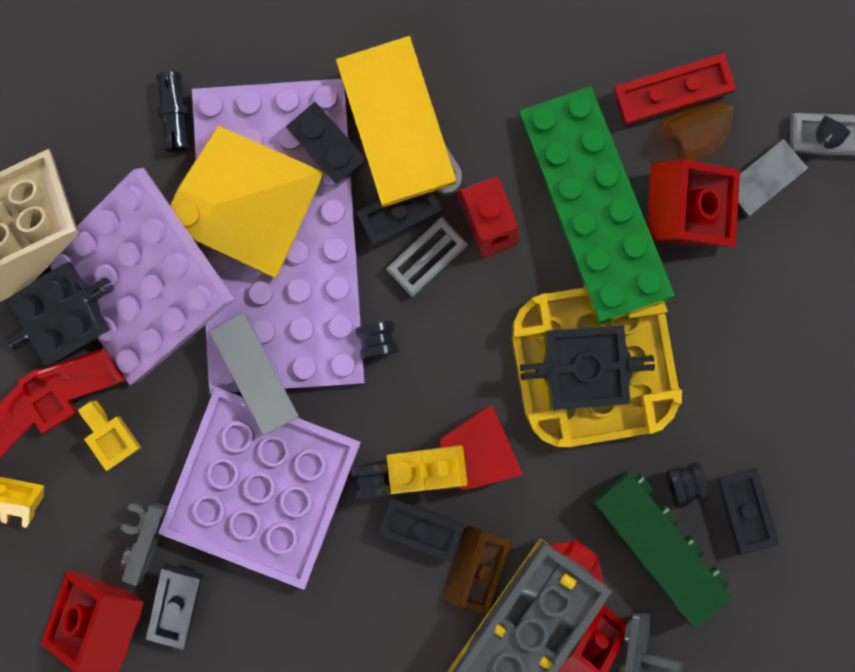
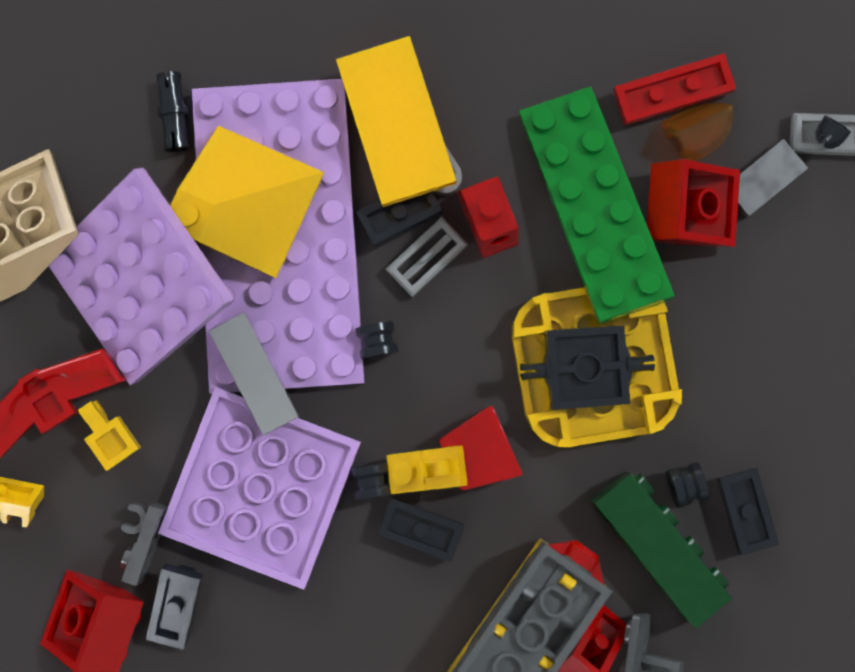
(59, 313): black plate -> none
(326, 144): black plate -> none
(477, 570): reddish brown slope -> none

